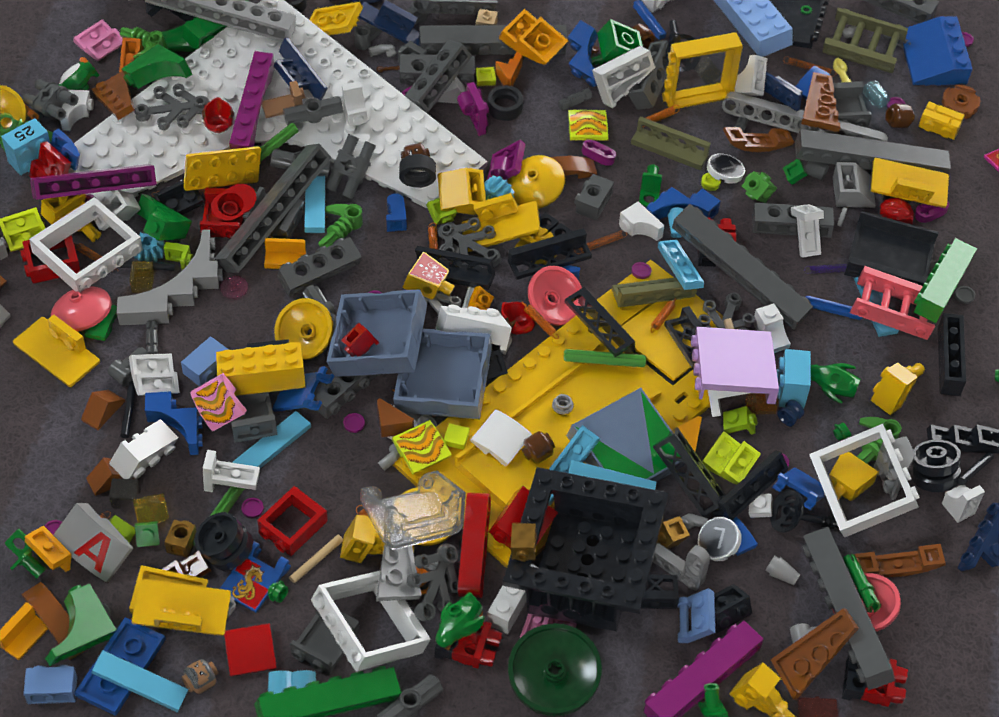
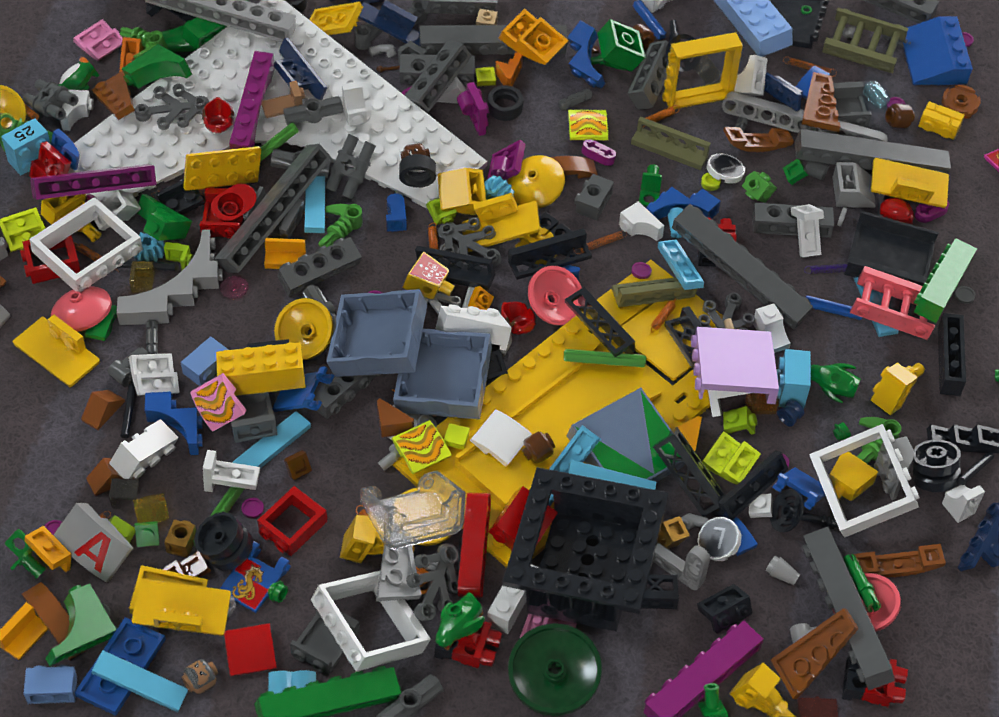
(298, 464): none -> reddish brown tile
(314, 560): tan bar -> none
(354, 422): magenta piece -> none
(359, 341): red brick -> none
(523, 541): pearl gold brick -> none
(549, 329): orange piece -> none
(565, 400): light grey plate -> none
(622, 73): white wedge -> none
(702, 616): medium blue plate -> none
(841, 68): light yellow piece -> none

